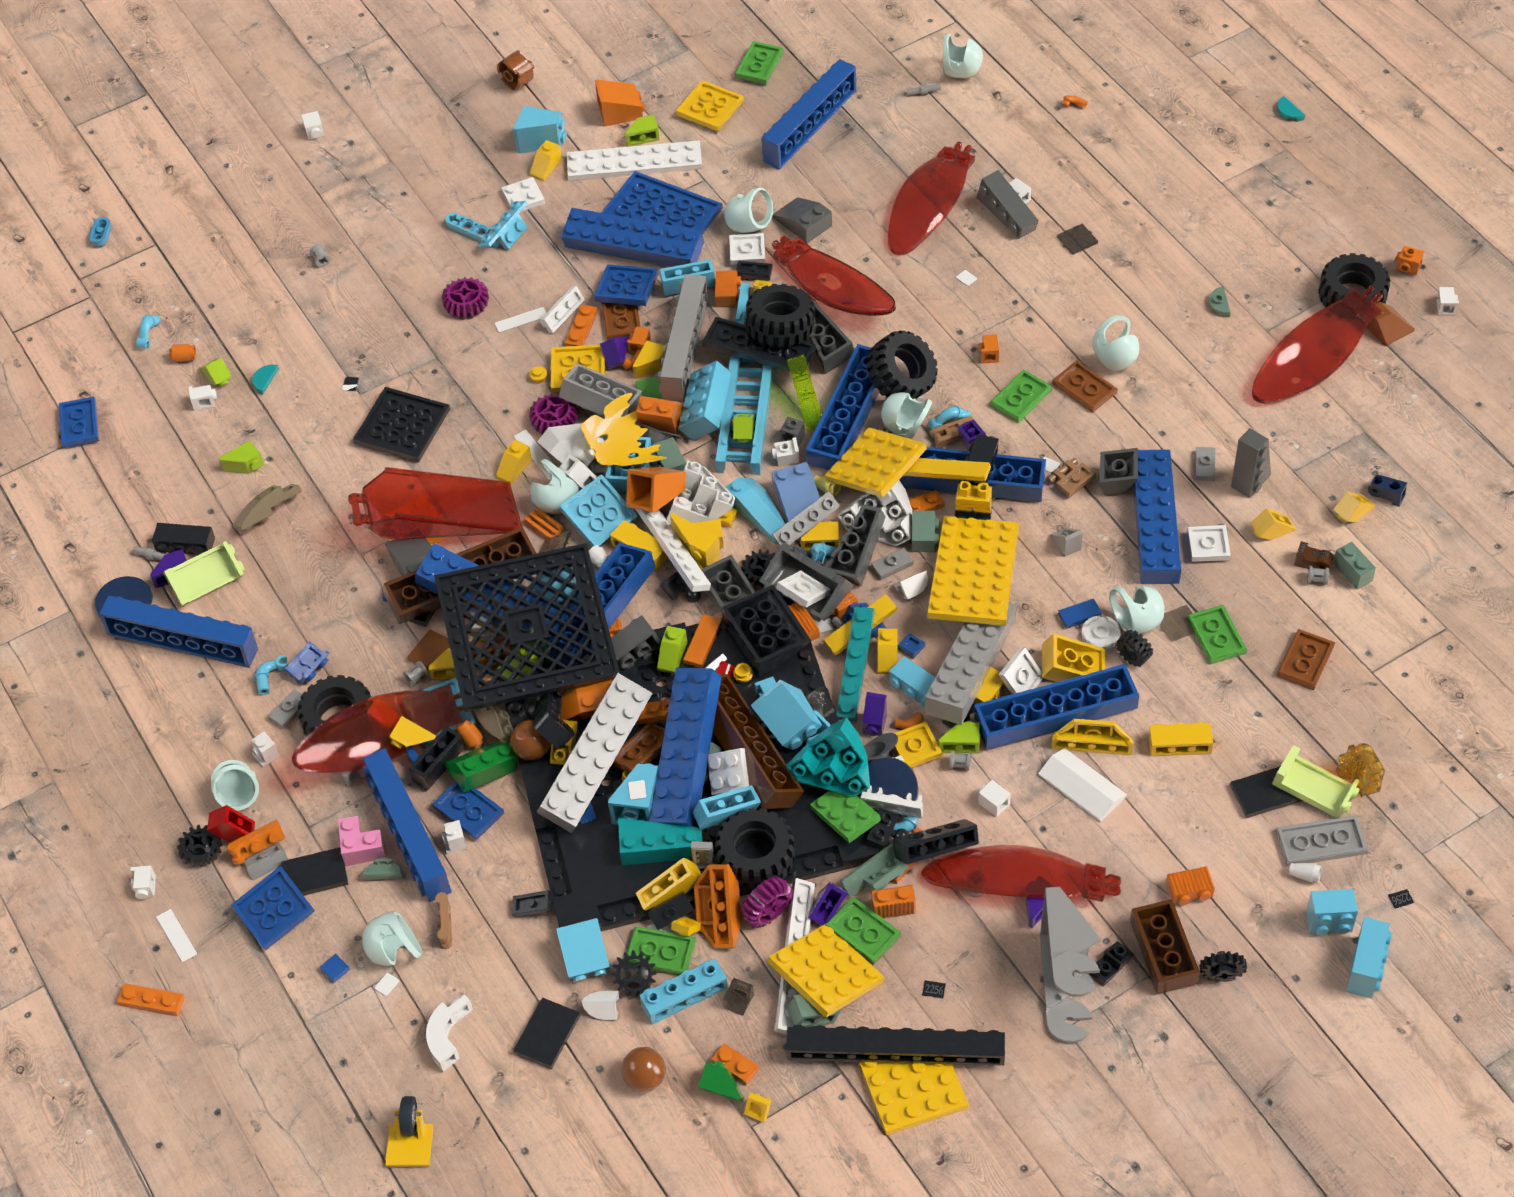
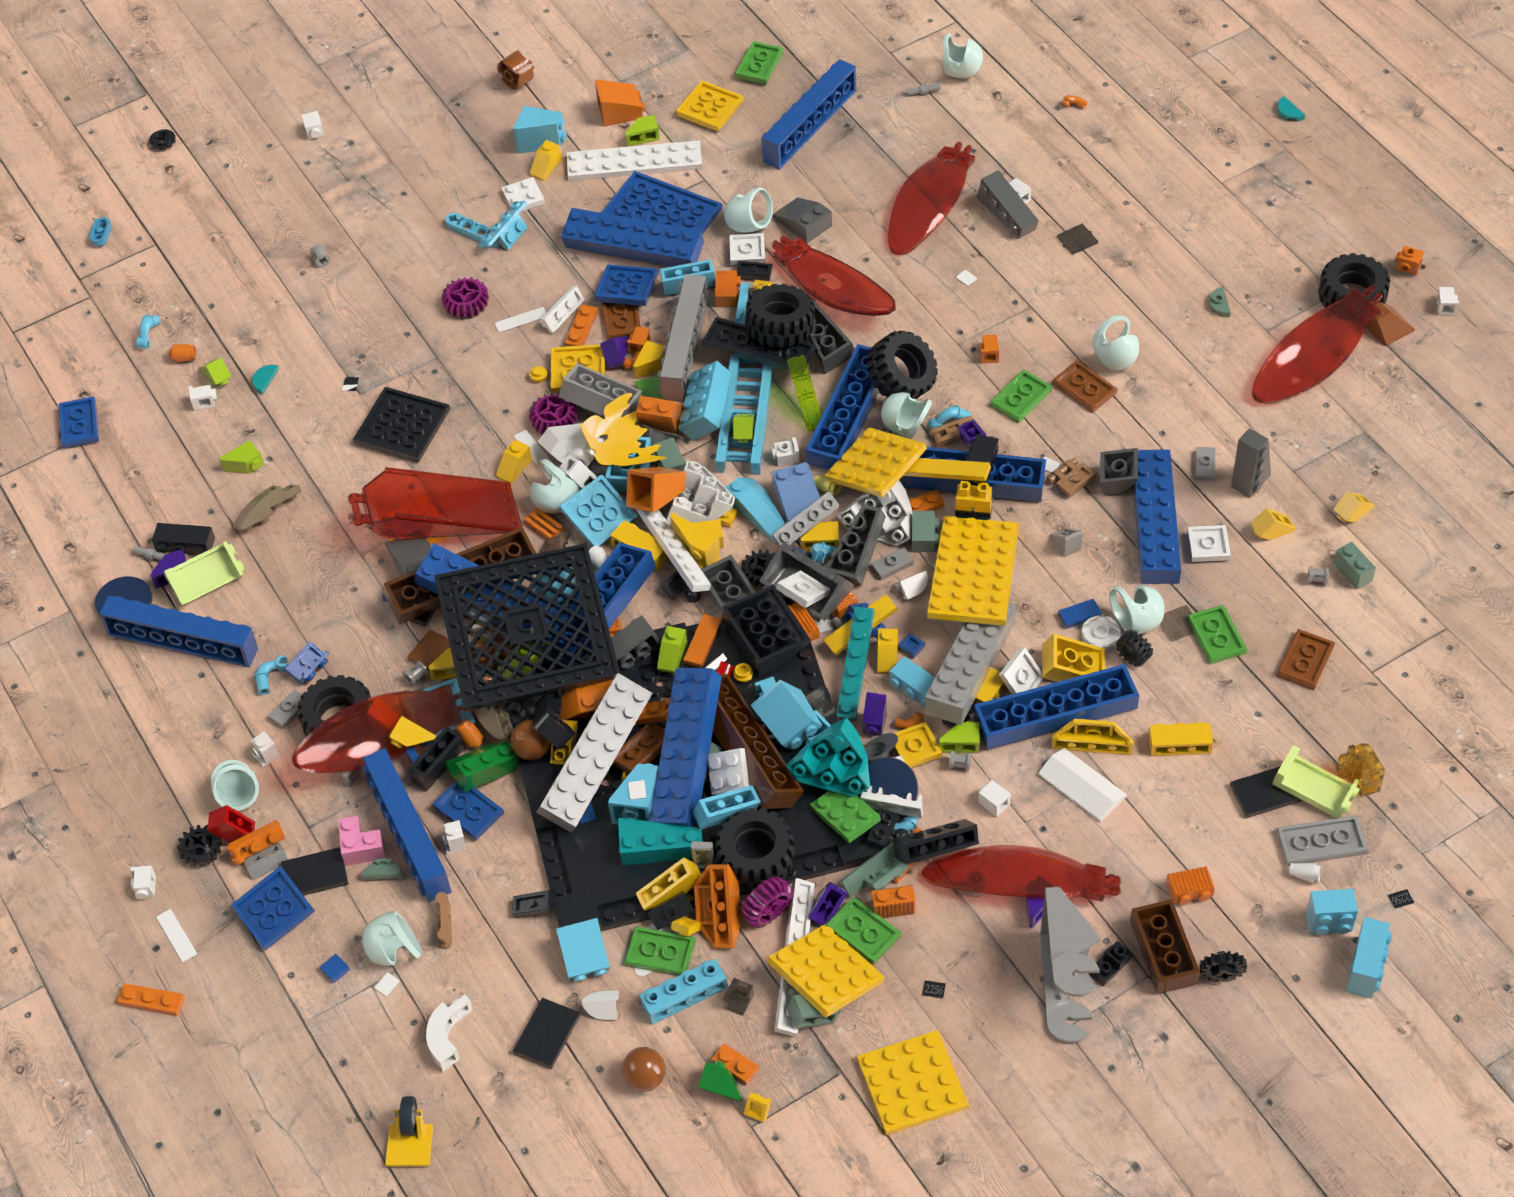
(162, 134): none -> black gear
(624, 983): black gear -> none
(791, 429): dark grey brick -> none
(895, 1045): black brick -> none
(1310, 556): reddish brown leg -> none
(1388, 488): dark blue leg -> none

